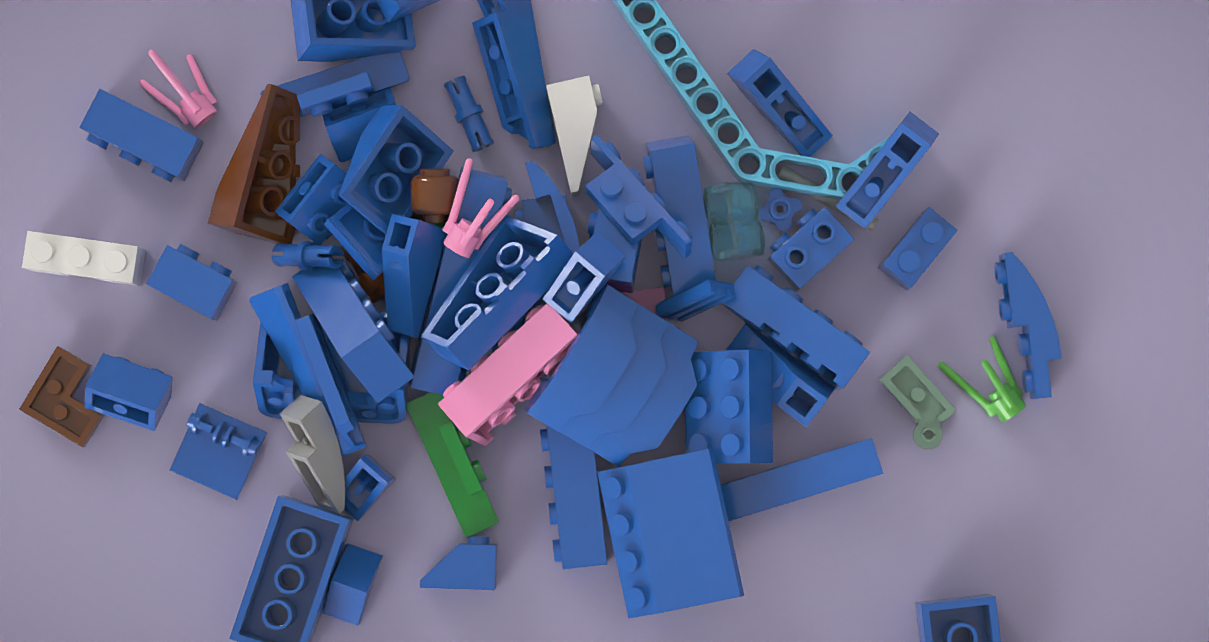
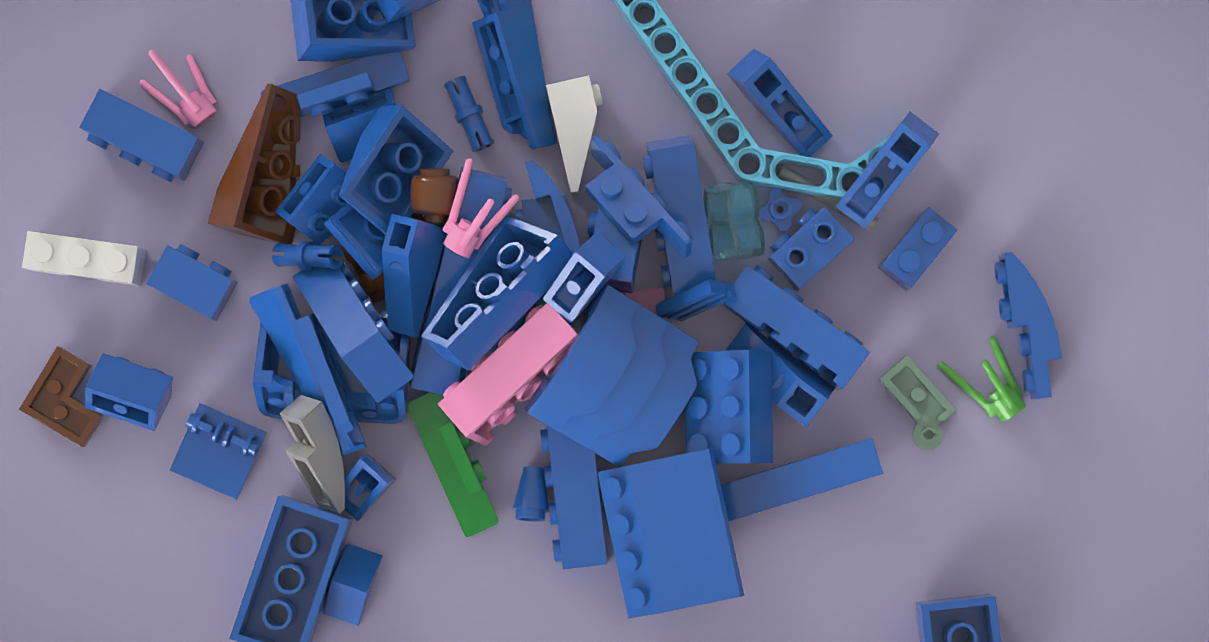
(466, 567): blue slope -> none
(531, 496): none -> blue cone

